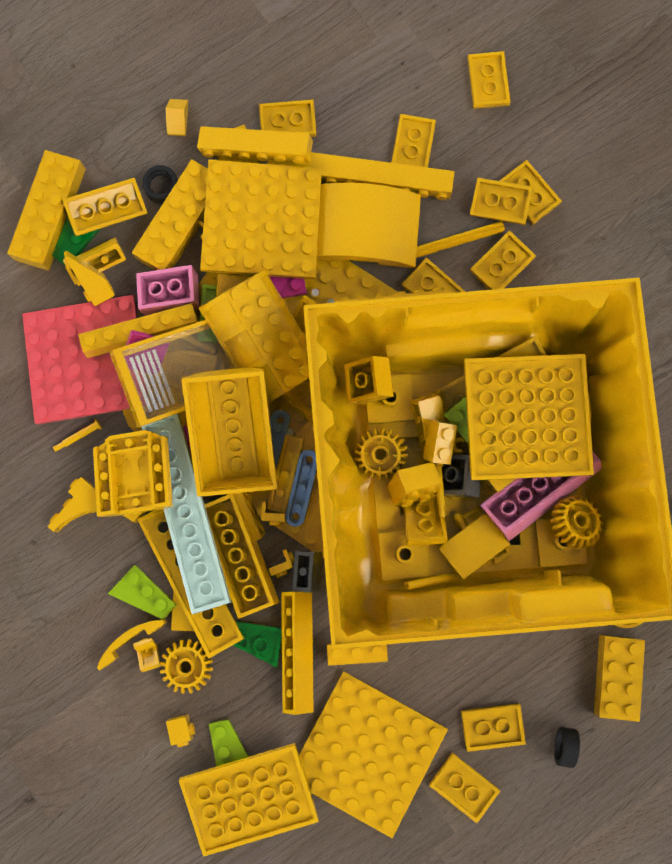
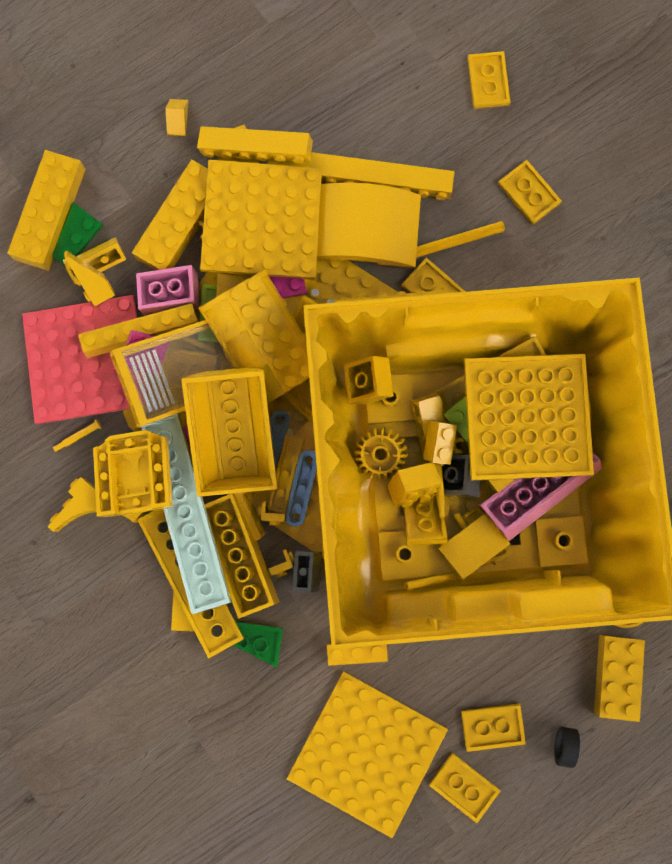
(104, 206): yellow slope -> none
(111, 655): yellow slope -> none
(143, 593): lime wing -> none
(147, 654): yellow bracket -> none
(151, 174): black tyre -> none
(174, 669): yellow gear -> none
(180, 730): yellow brick -> none
(226, 742): lime wing -> none
(249, 799): yellow plate -> none
(289, 116): yellow tile -> none
(297, 653): yellow brick -> none
(413, 140): yellow tile -> none
(501, 201): yellow plate -> none
(503, 262): yellow plate -> none
(580, 510): yellow gear -> none

